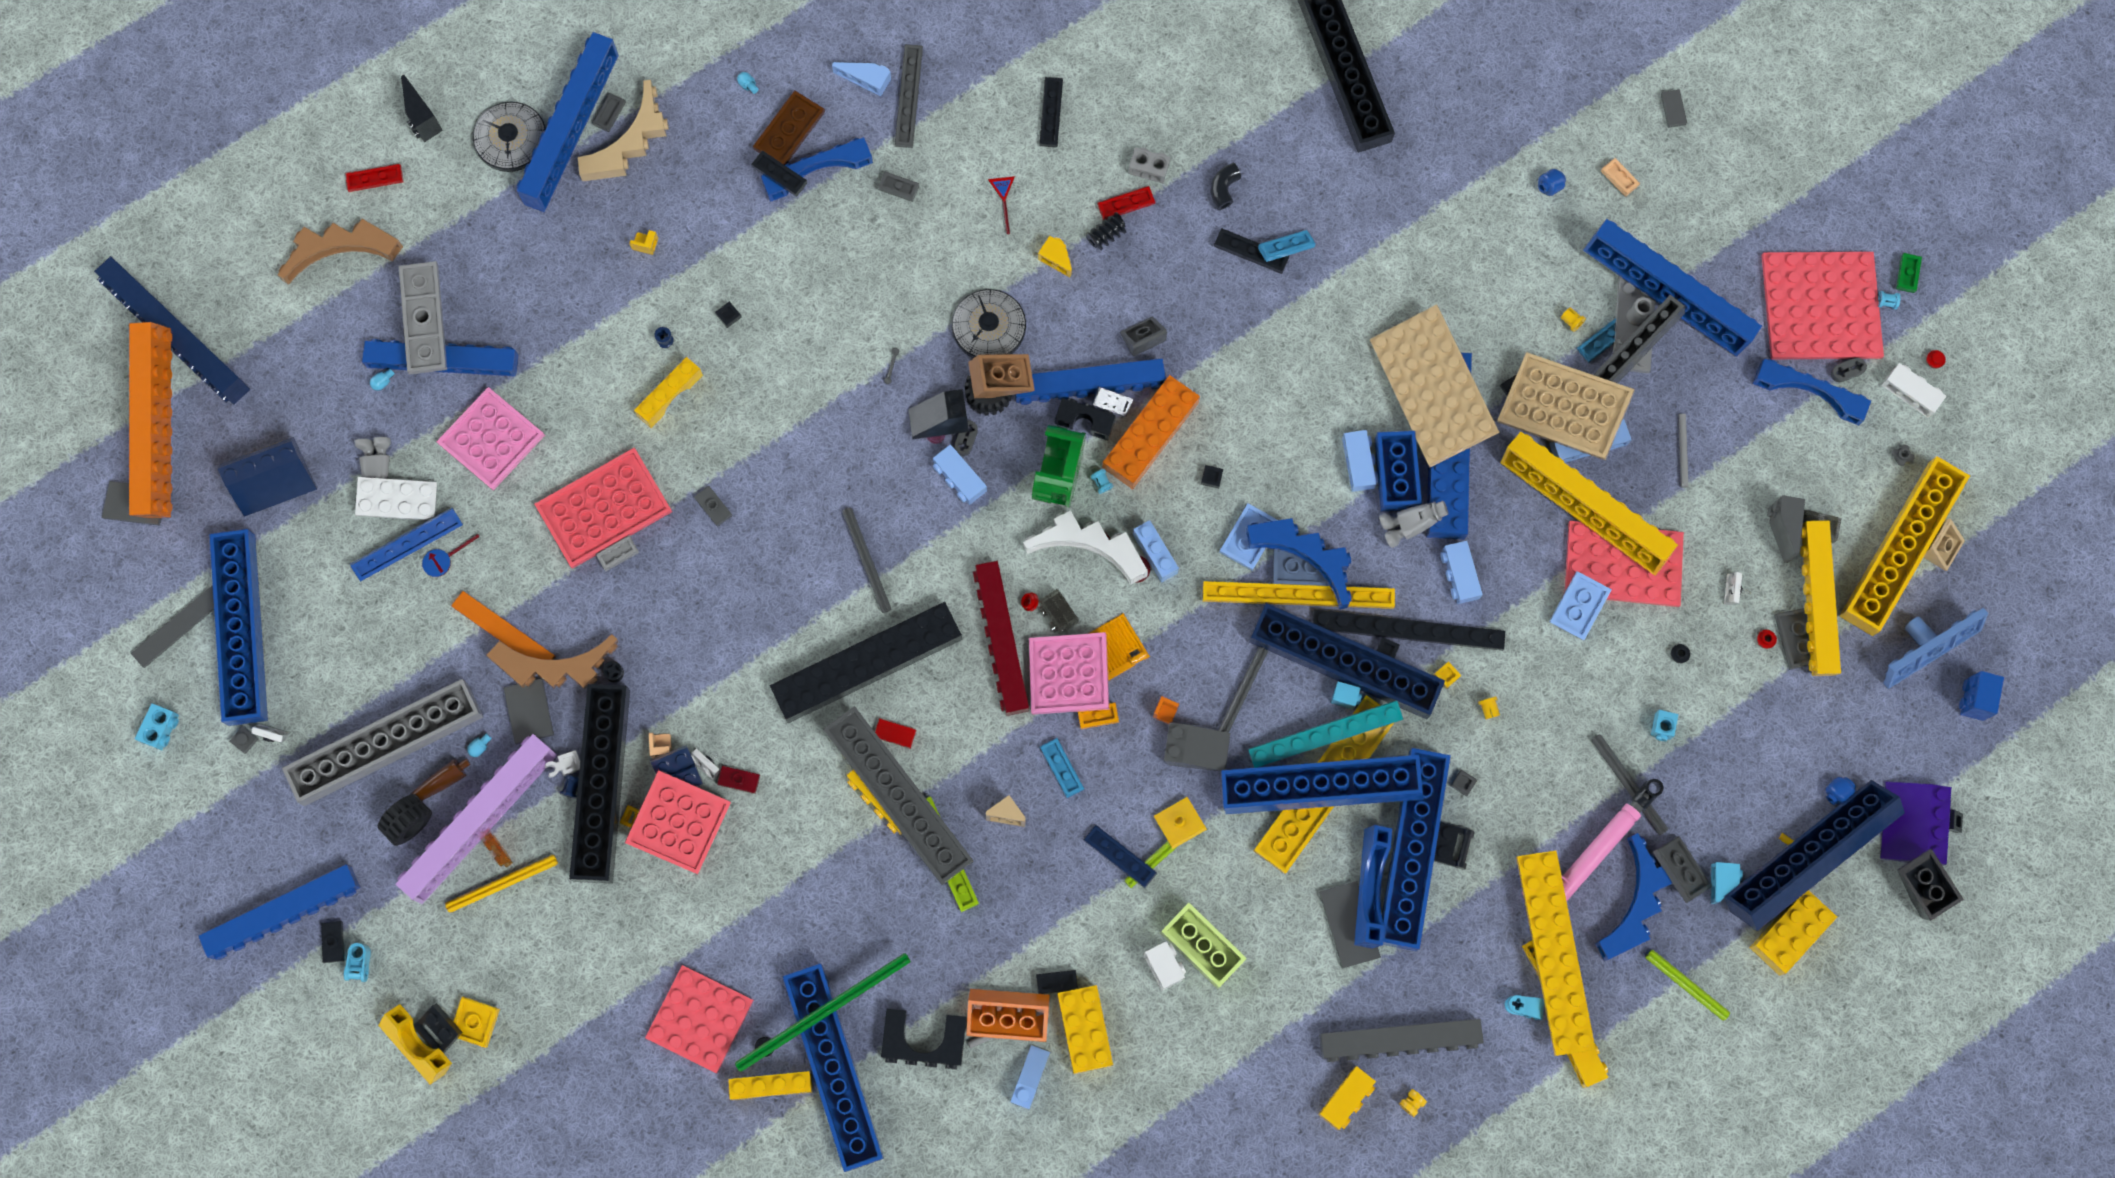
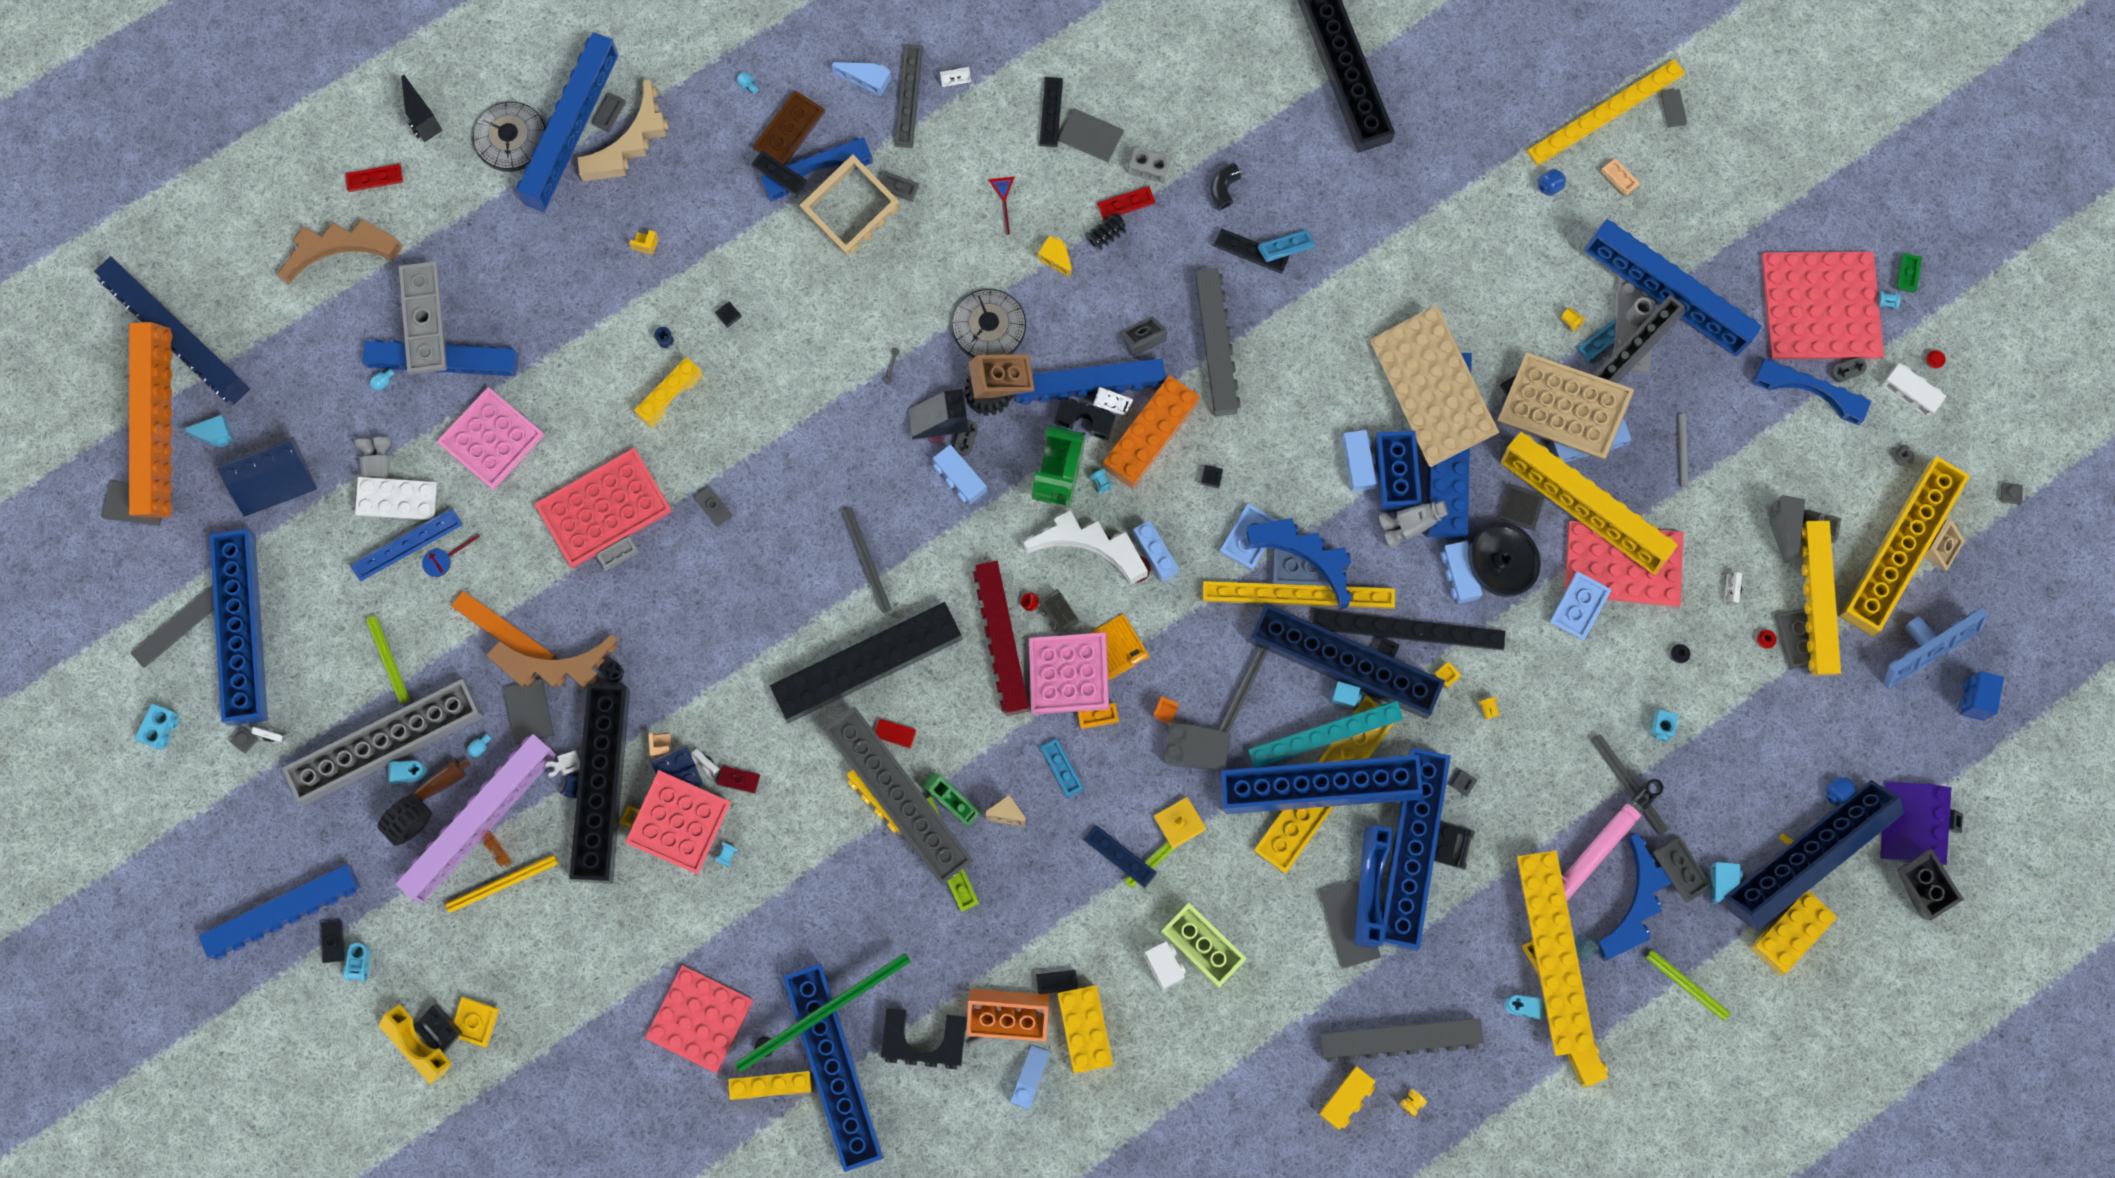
(212, 431): none -> medium azure slope
(388, 659): none -> lime axle
(403, 772): none -> medium azure piece
(725, 854): none -> medium azure bush
(829, 184): none -> tan window
(950, 799): none -> green slope
(955, 76): none -> white piece
(1091, 135): none -> dark grey tile
(1216, 342): none -> dark grey brick
(1504, 559): none -> black dish
(1521, 507): none -> clear smoke tile
(1586, 950): none -> clear light blue bush
(1605, 112): none -> yellow plate
(2011, 493): none -> dark grey plate

